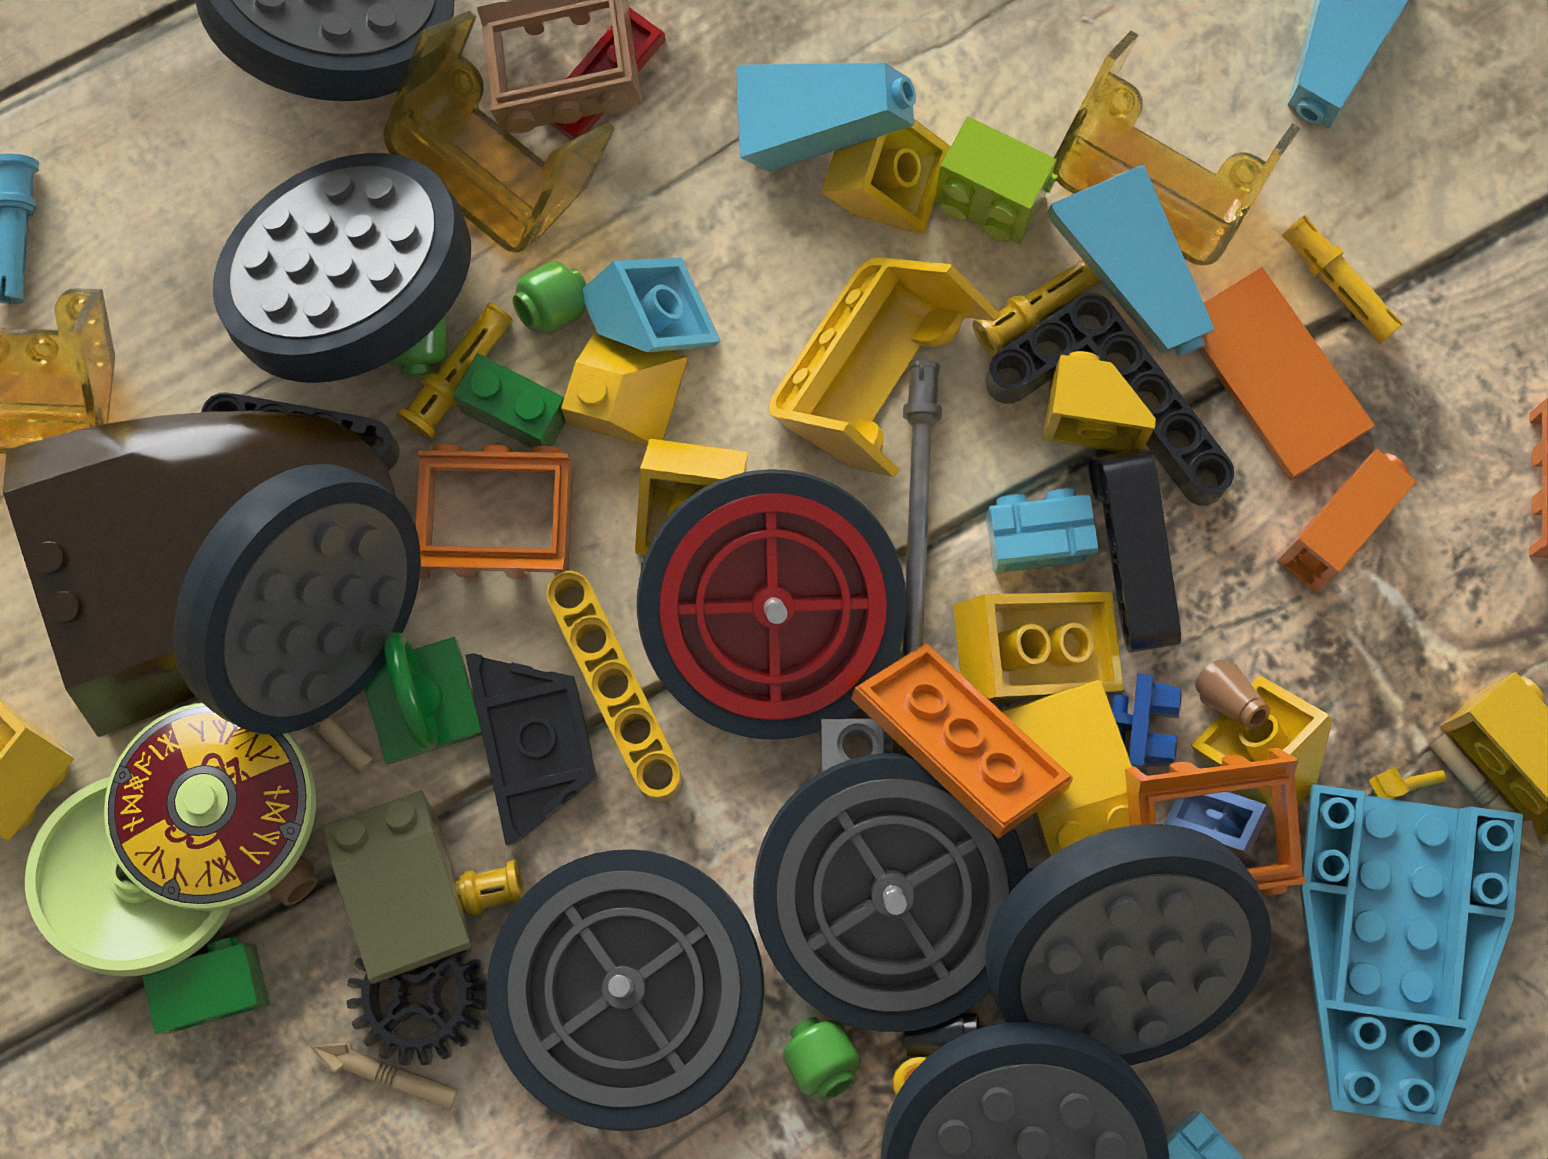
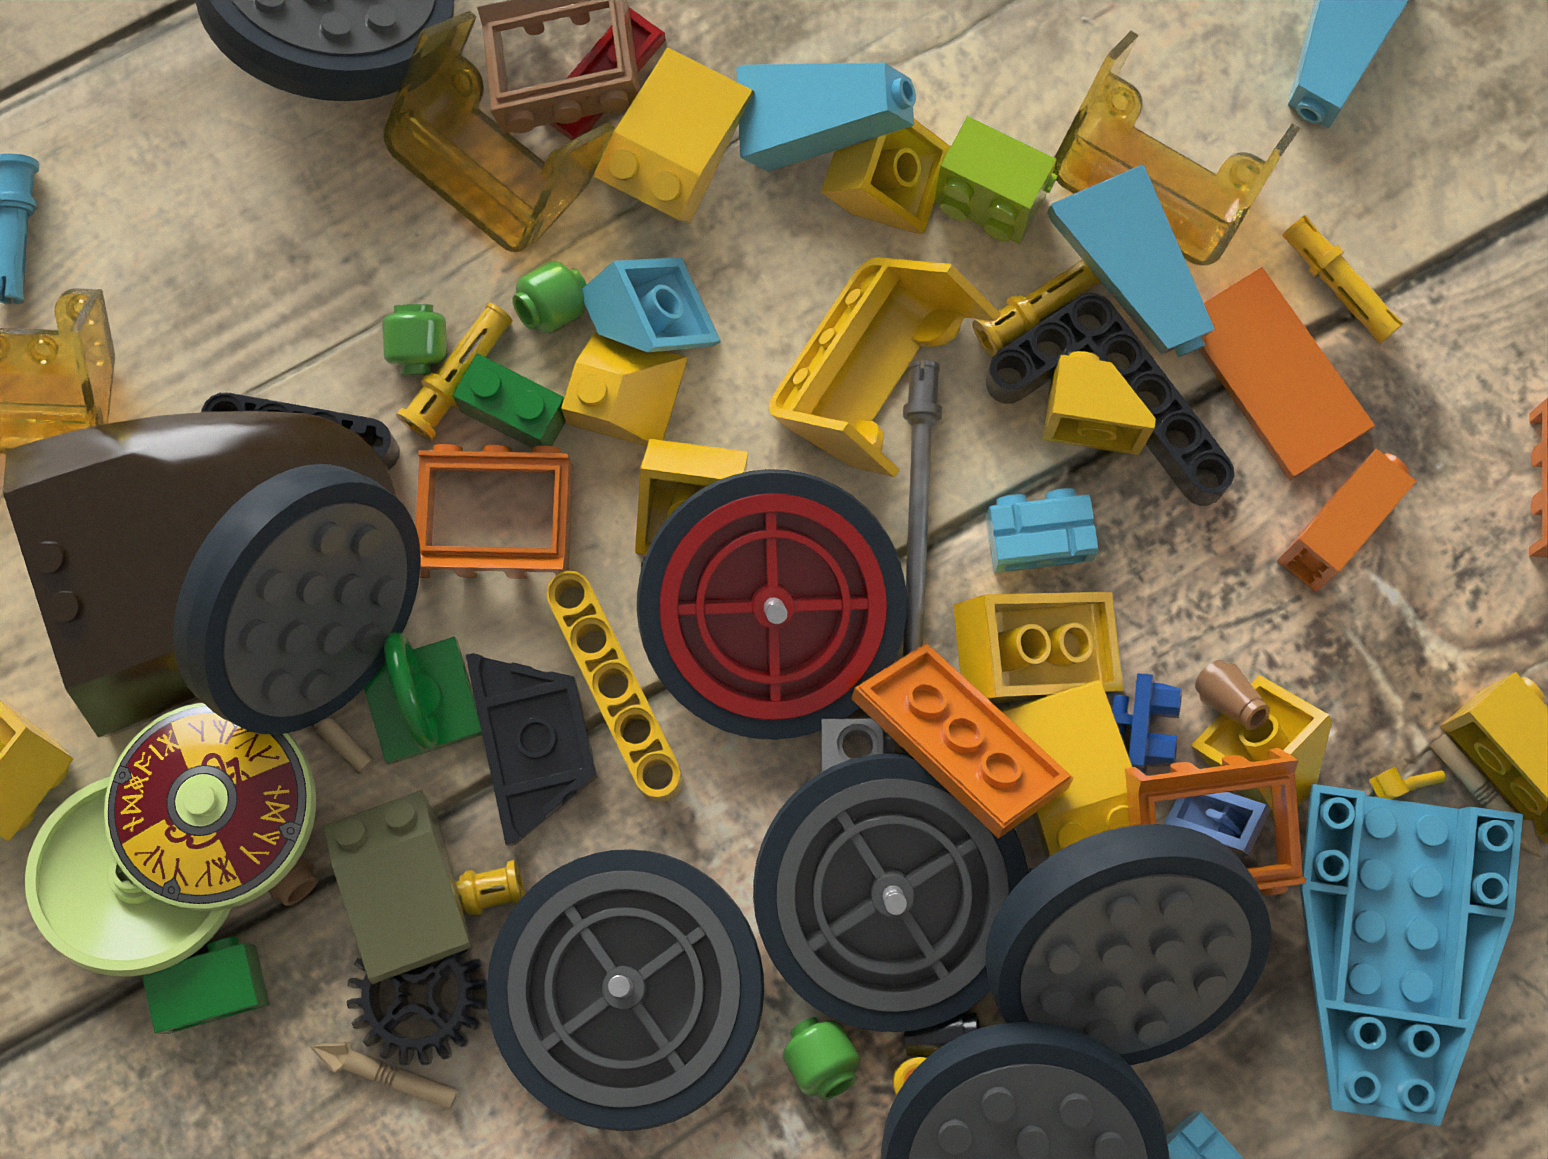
(342, 267): wheel -> none
(674, 135): none -> yellow slope
(1138, 547): black beam -> none

